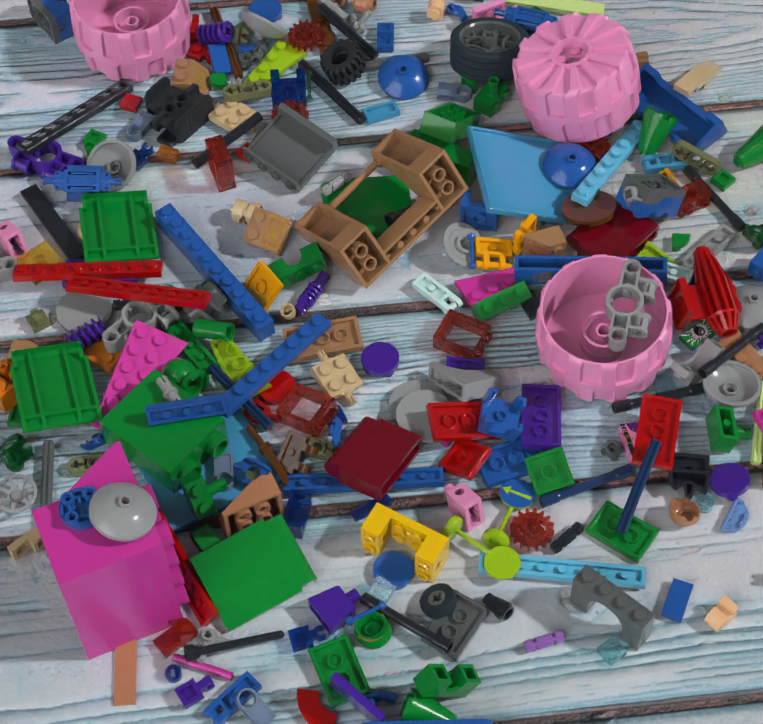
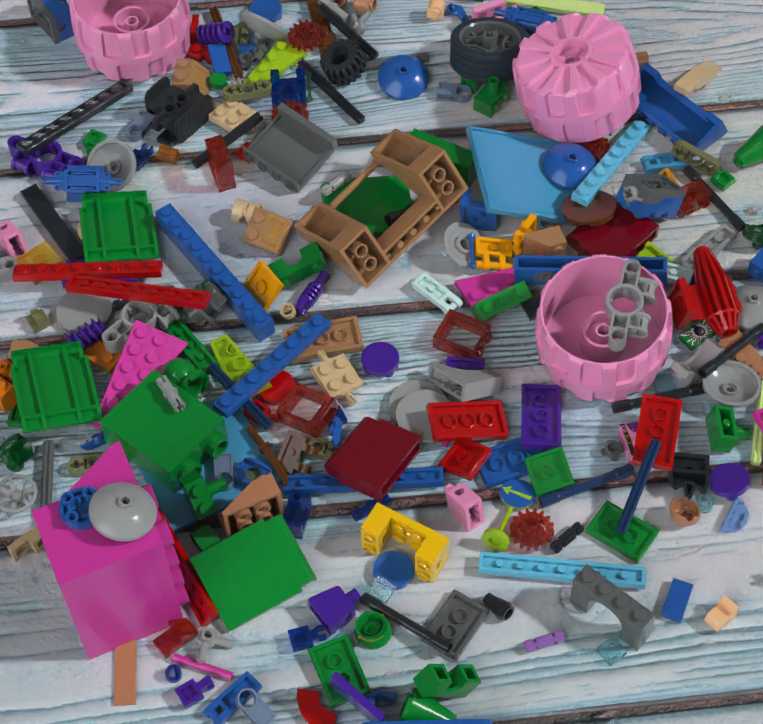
(131, 103): red tile -> none
(186, 409): blue tile -> none
(192, 652): black piece -> none
(213, 330): green pin -> none
(350, 620): blue hinge -> none
(381, 112): dark azure tile -> none
(385, 37): blue slope -> none
(438, 609): black bush -> none
(448, 122): green brick -> none
(499, 562): lime piece -> none
(501, 417): blue panel -> none
(654, 130): green cone -> none
(679, 241): green tile -> none

